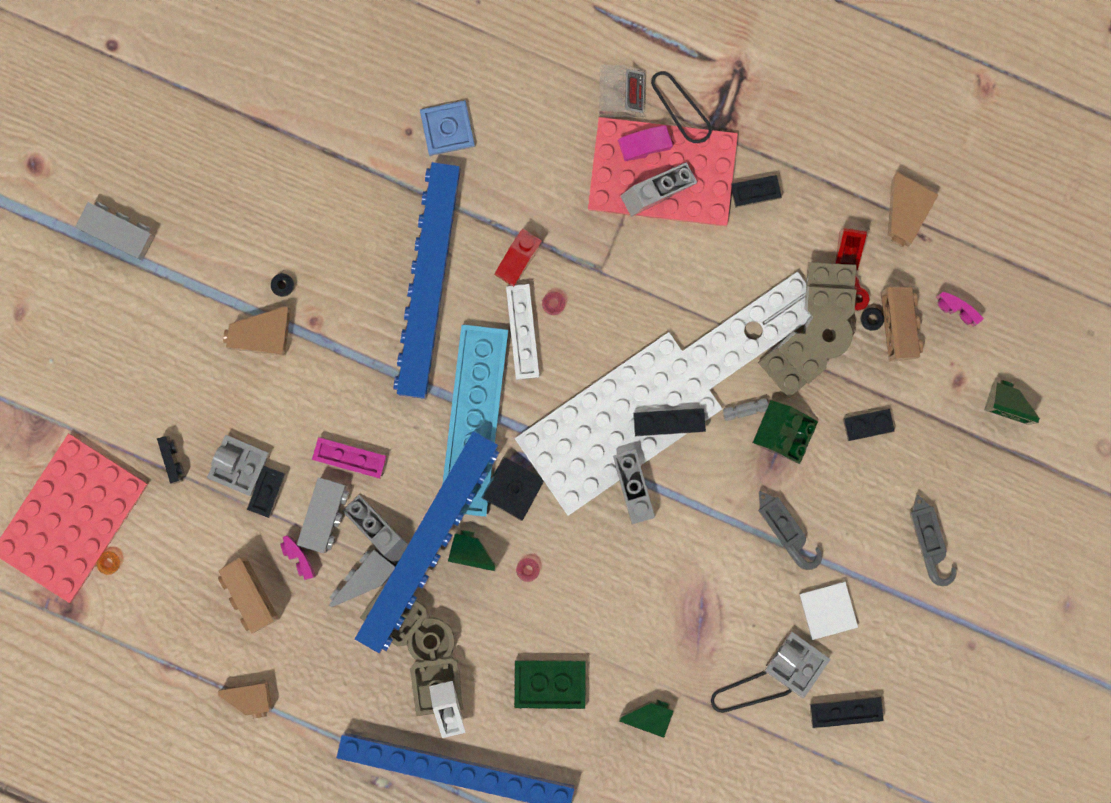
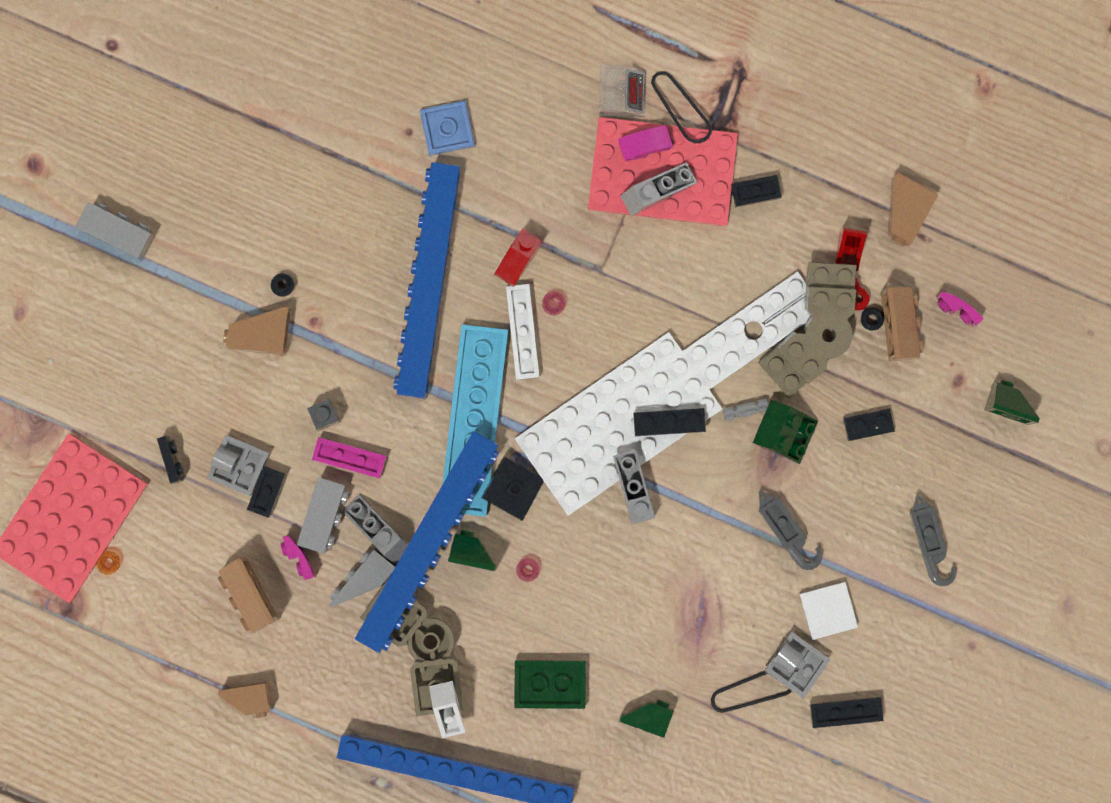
(323, 415): none -> dark grey brick

